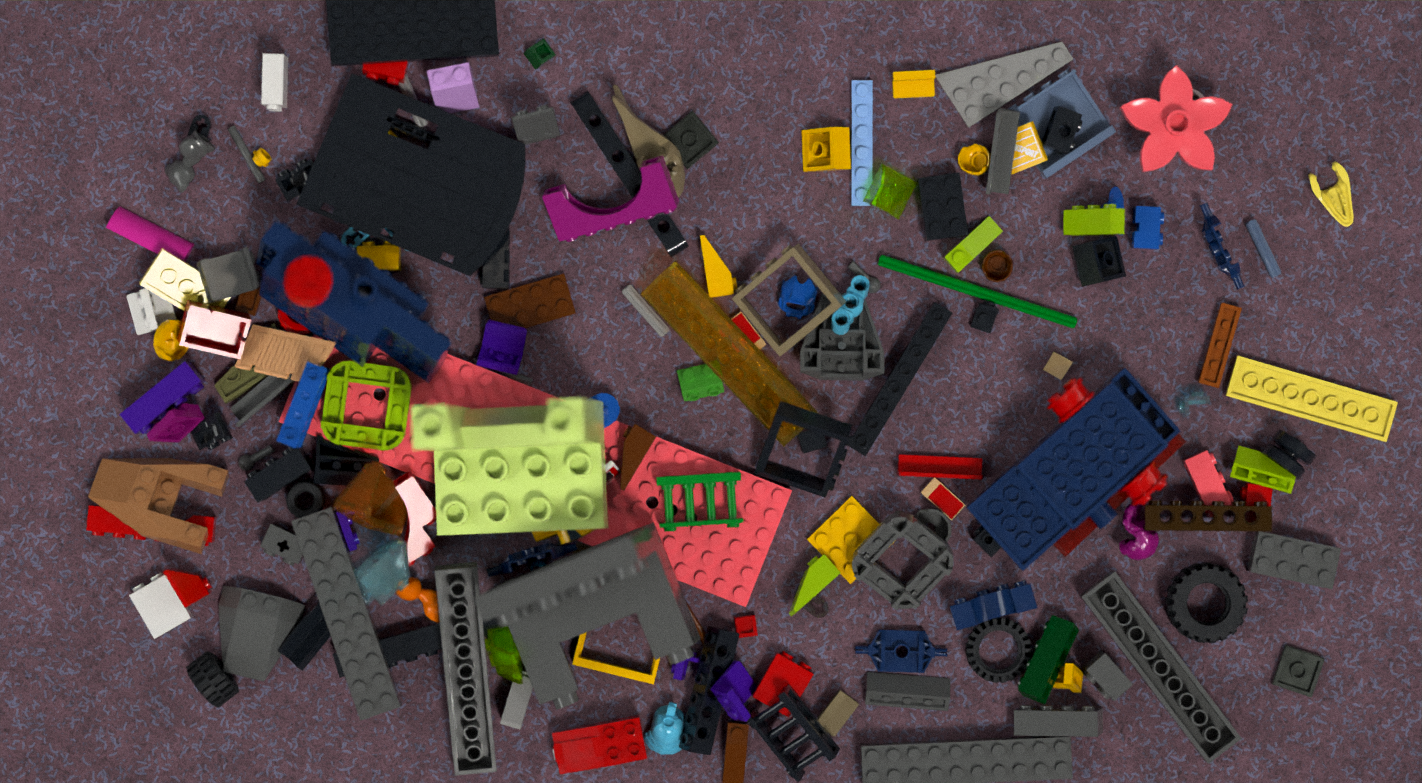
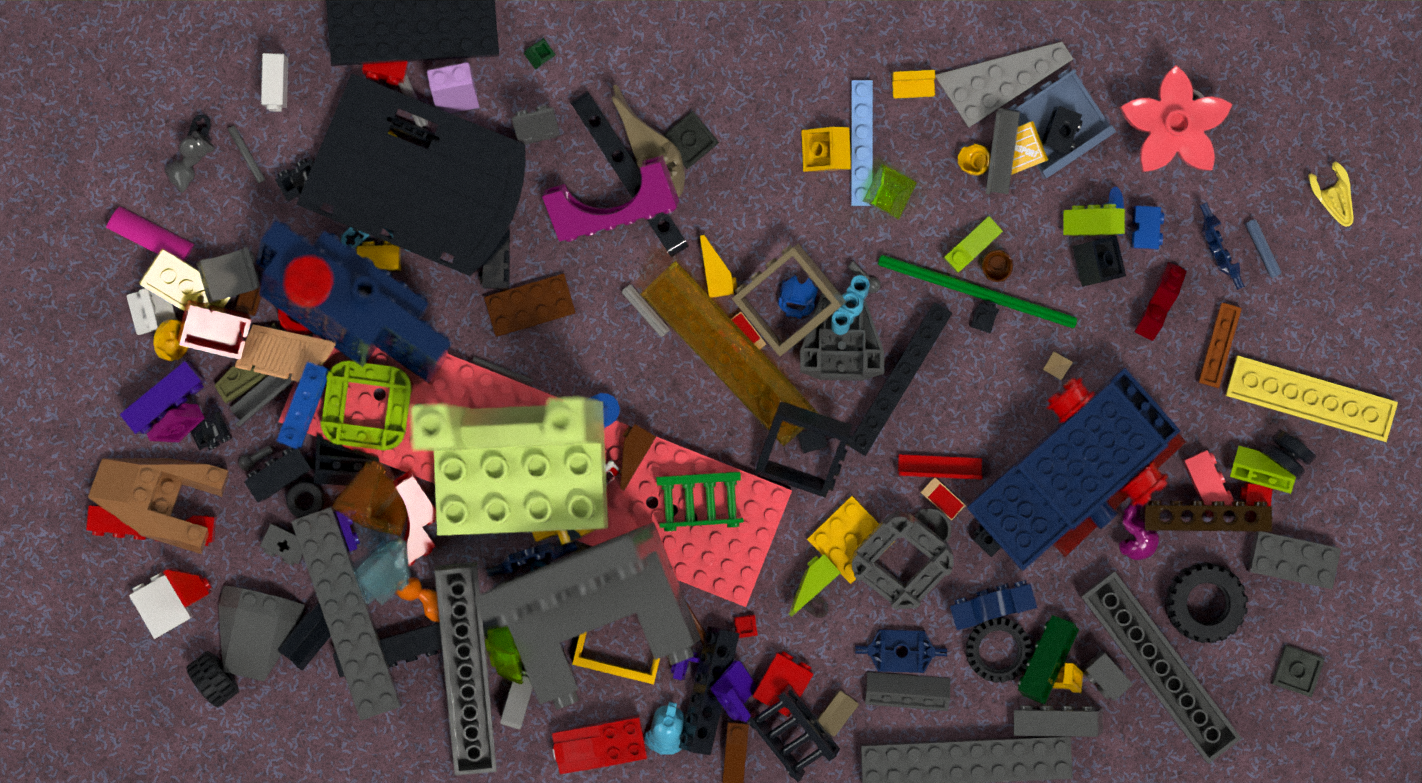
(261, 157): yellow plate -> none
(502, 347): dark purple bracket -> none
(699, 382): bright green bracket -> none
(942, 207): black brick -> none
(1161, 301): none -> dark red arch
(1195, 398): clear light blue bracket -> none

